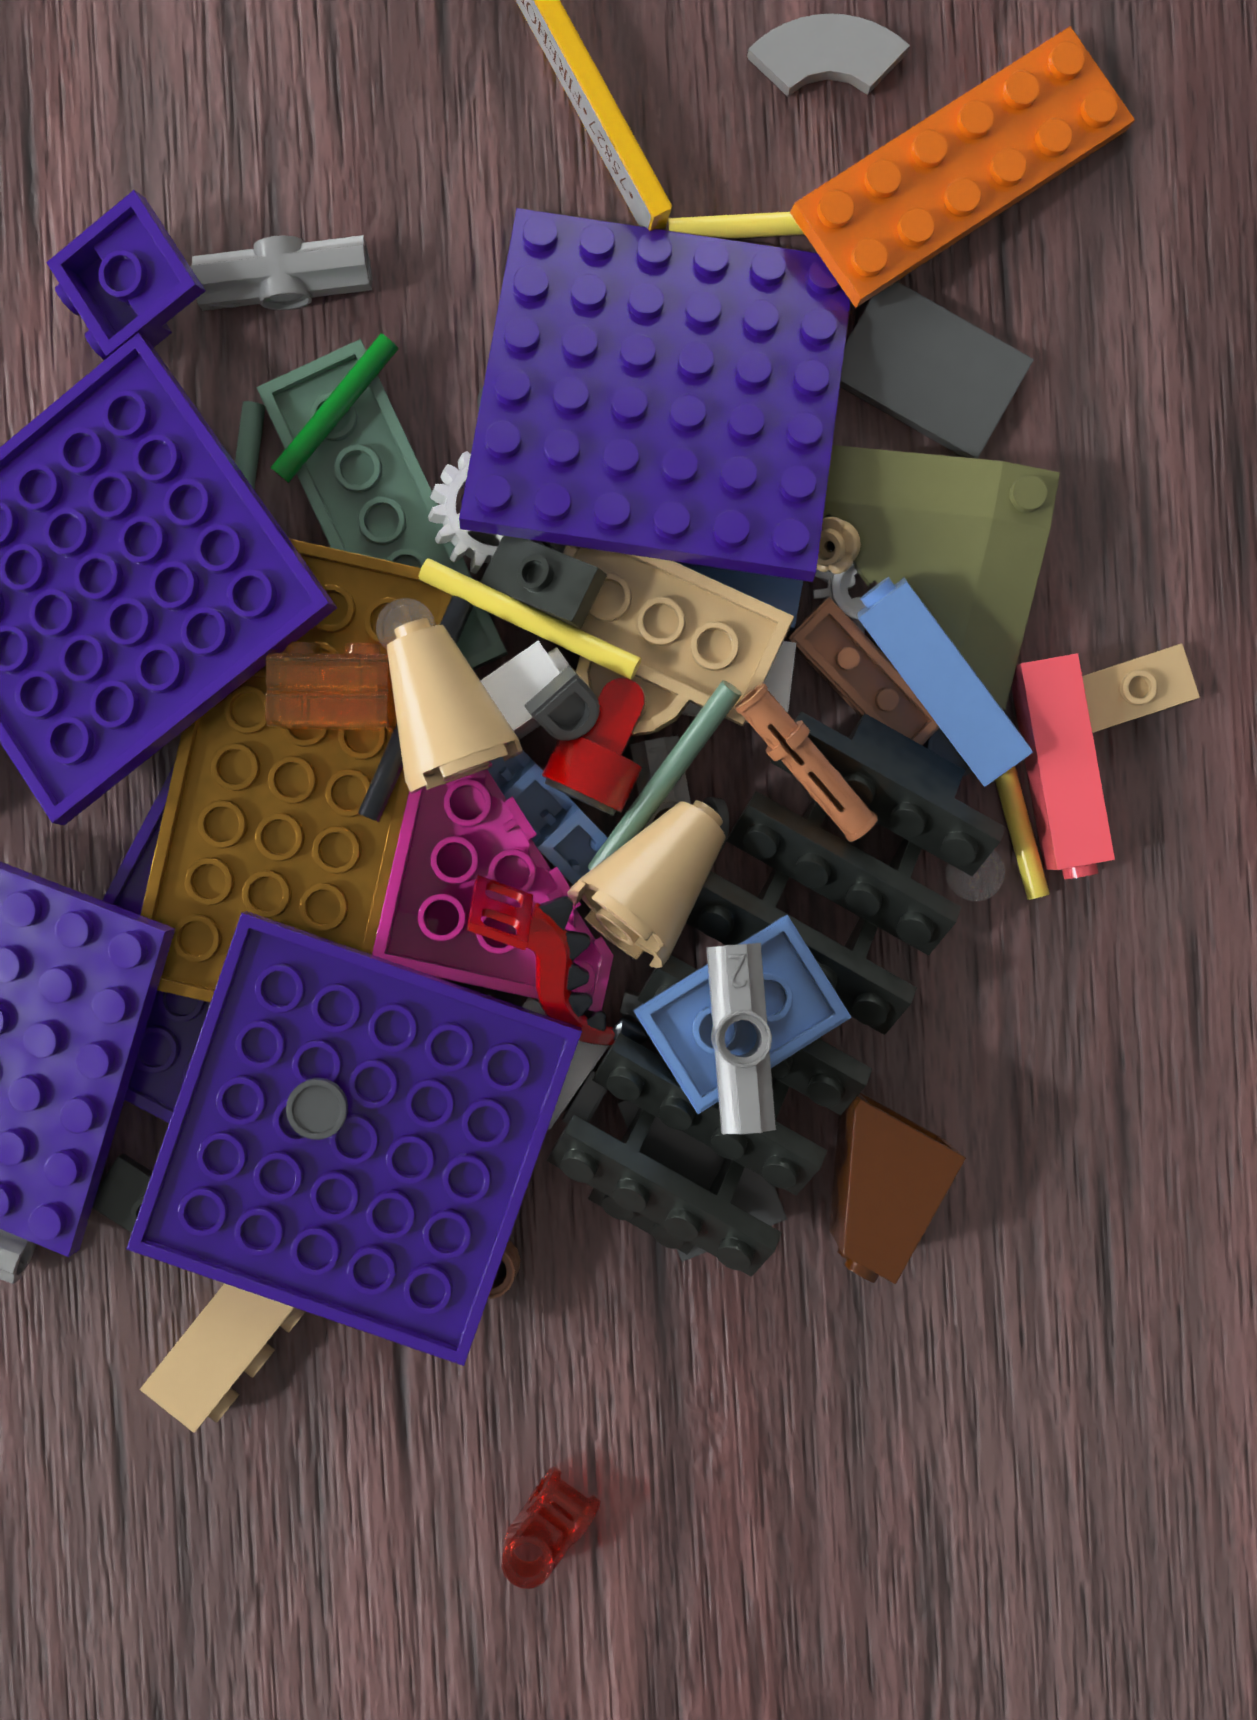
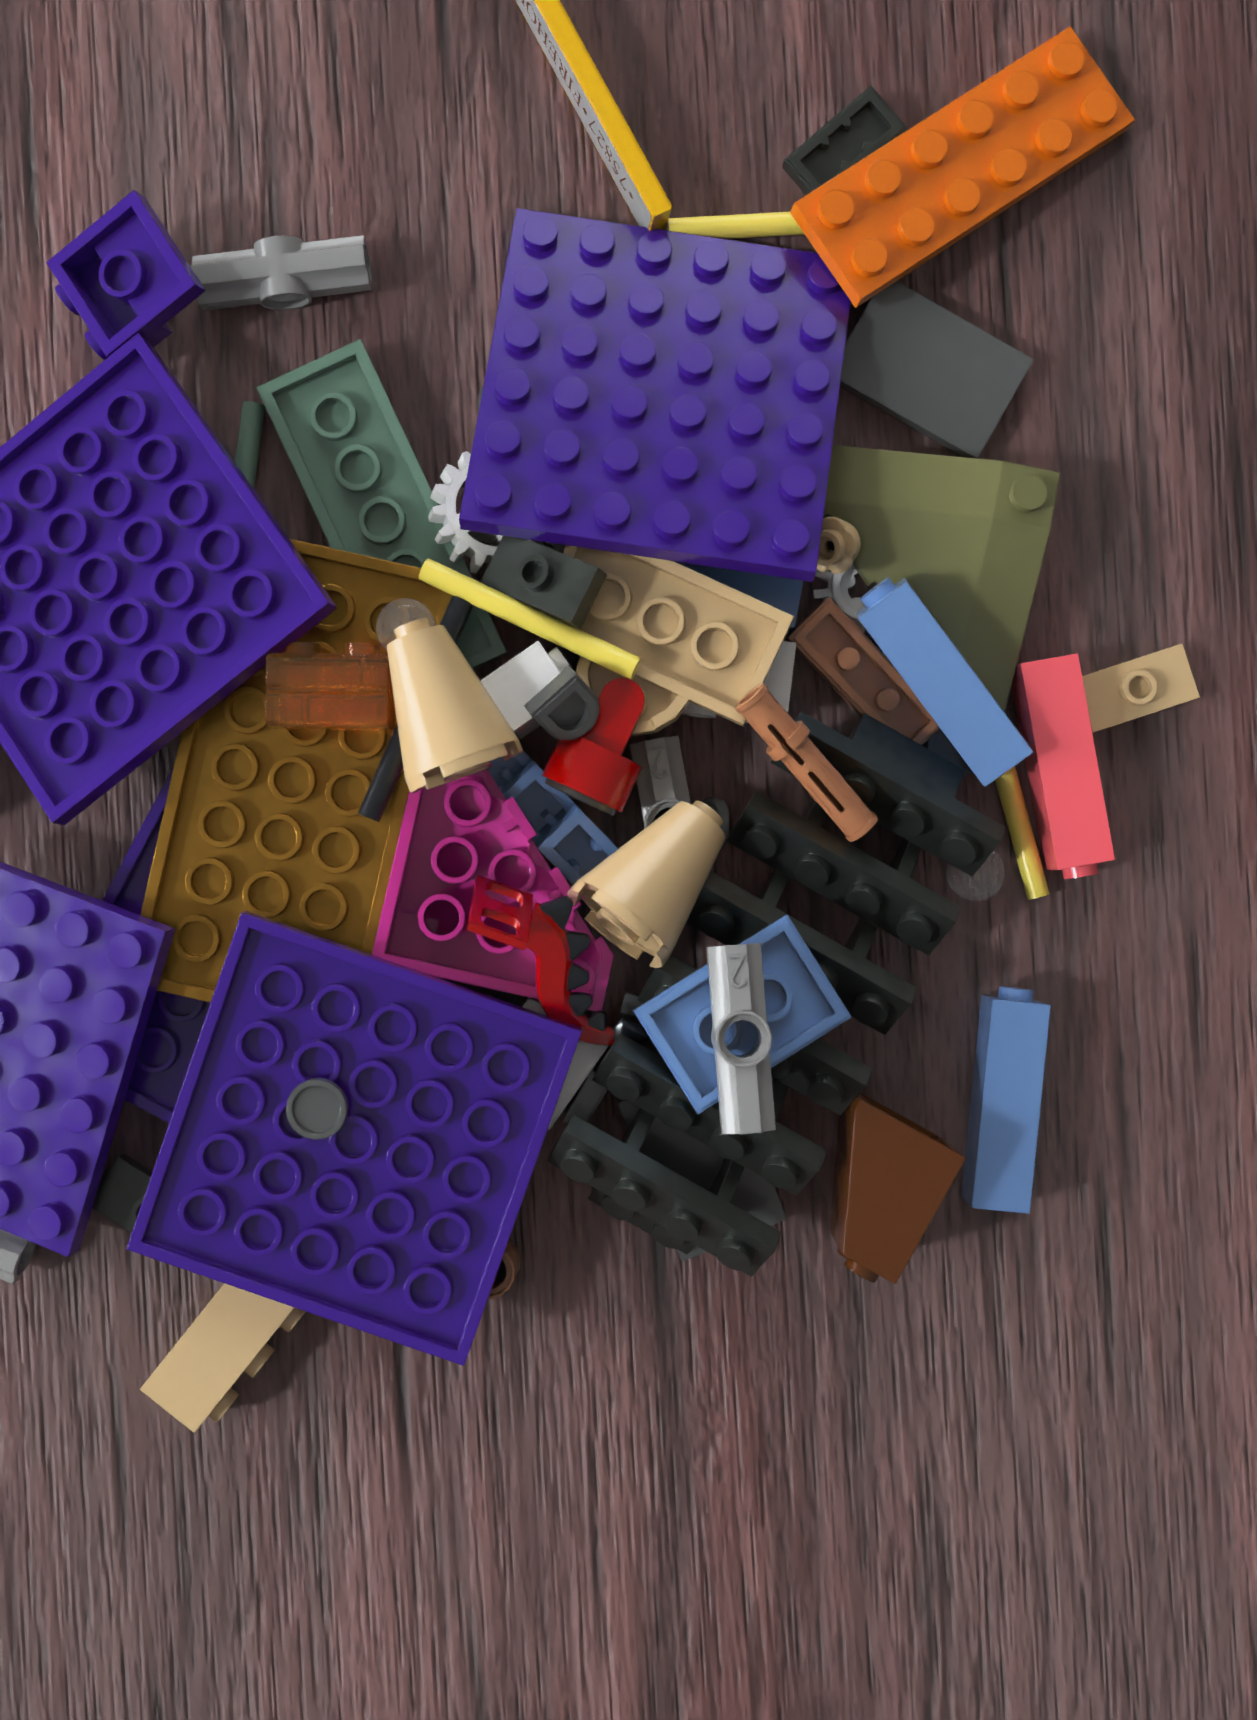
(334, 408): green bar -> none
(551, 1520): clear red piece -> none
(670, 770): sand green bar -> none
(828, 49): light grey tile -> none
(843, 141): none -> pearl dark grey plate
(1005, 1101): none -> medium blue brick

